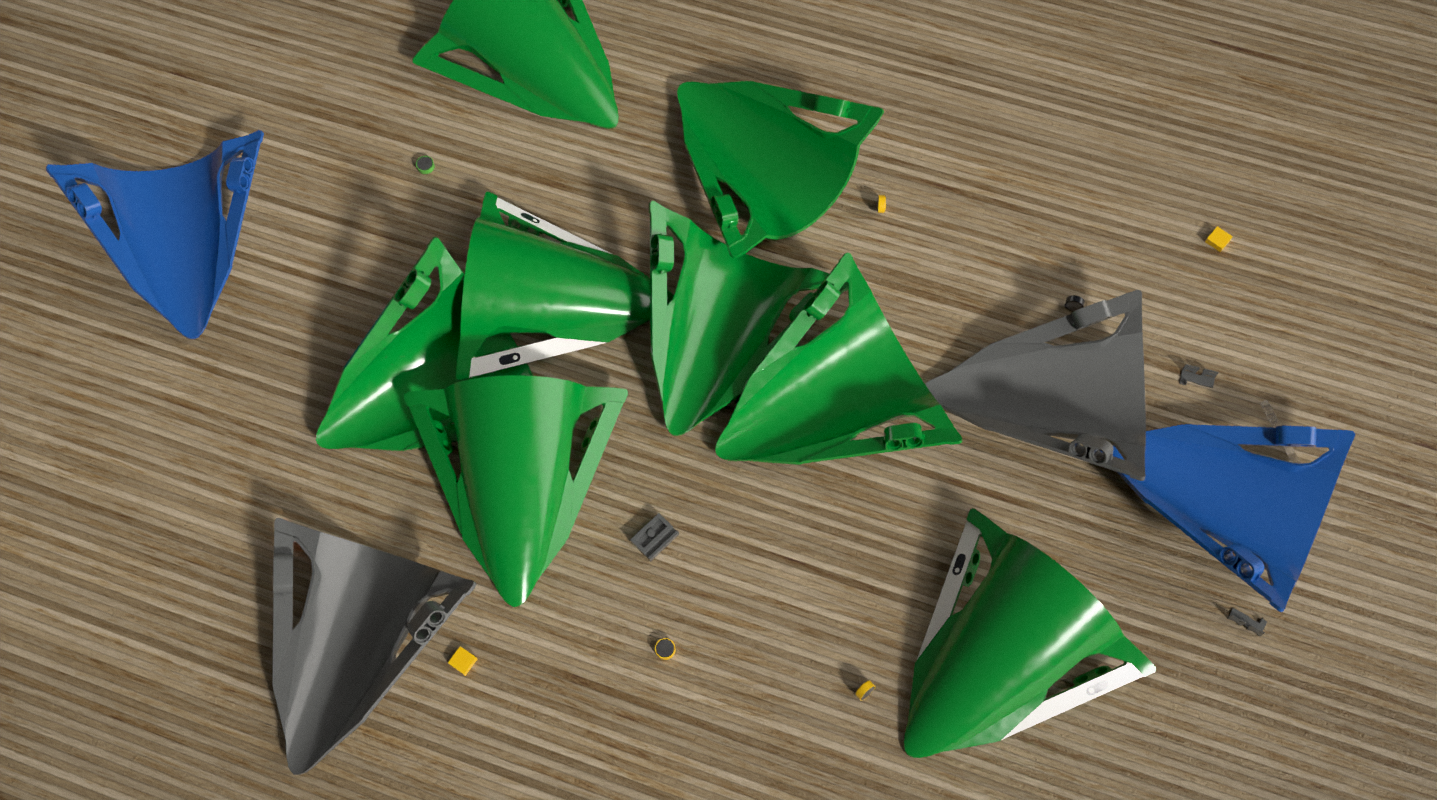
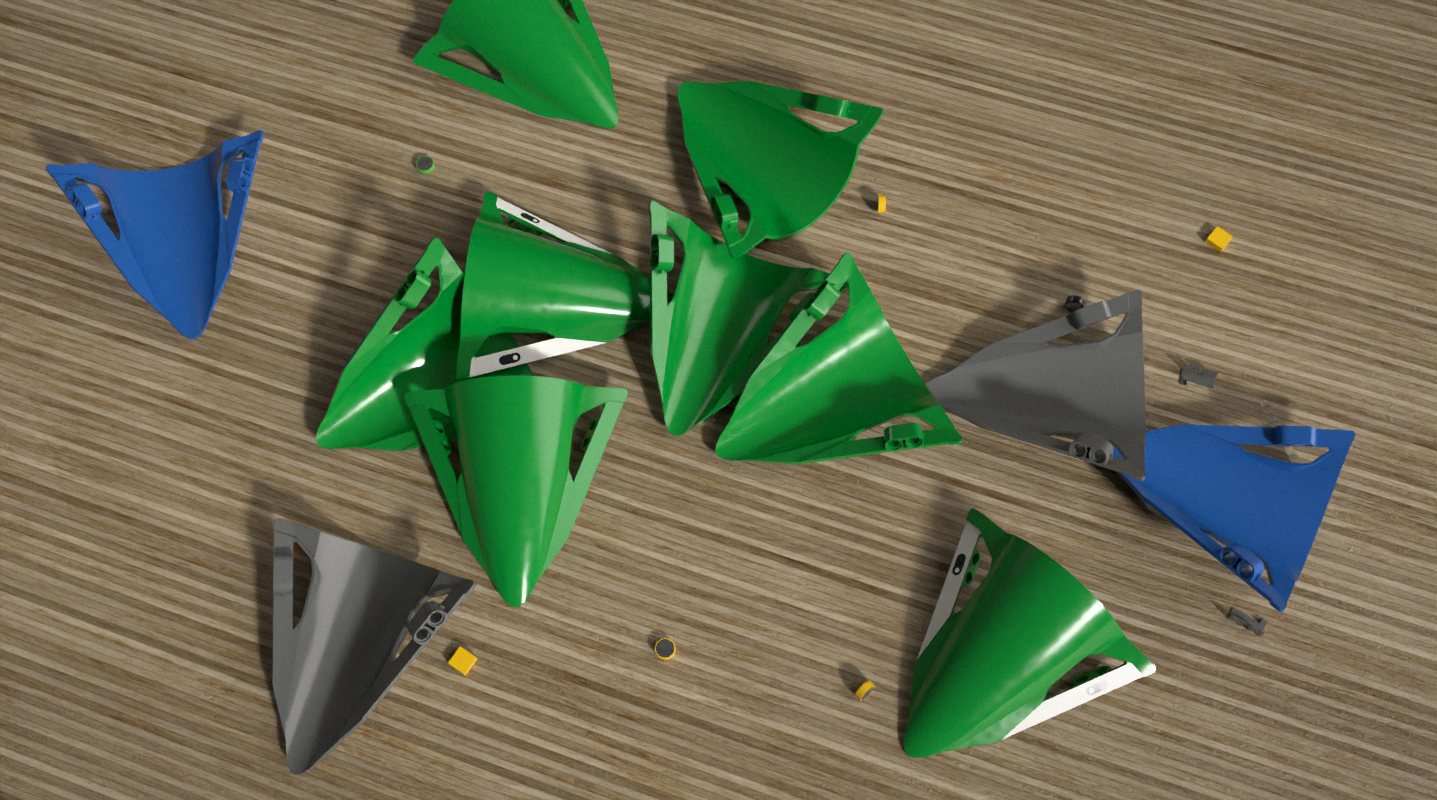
(654, 537): dark grey plate -> none

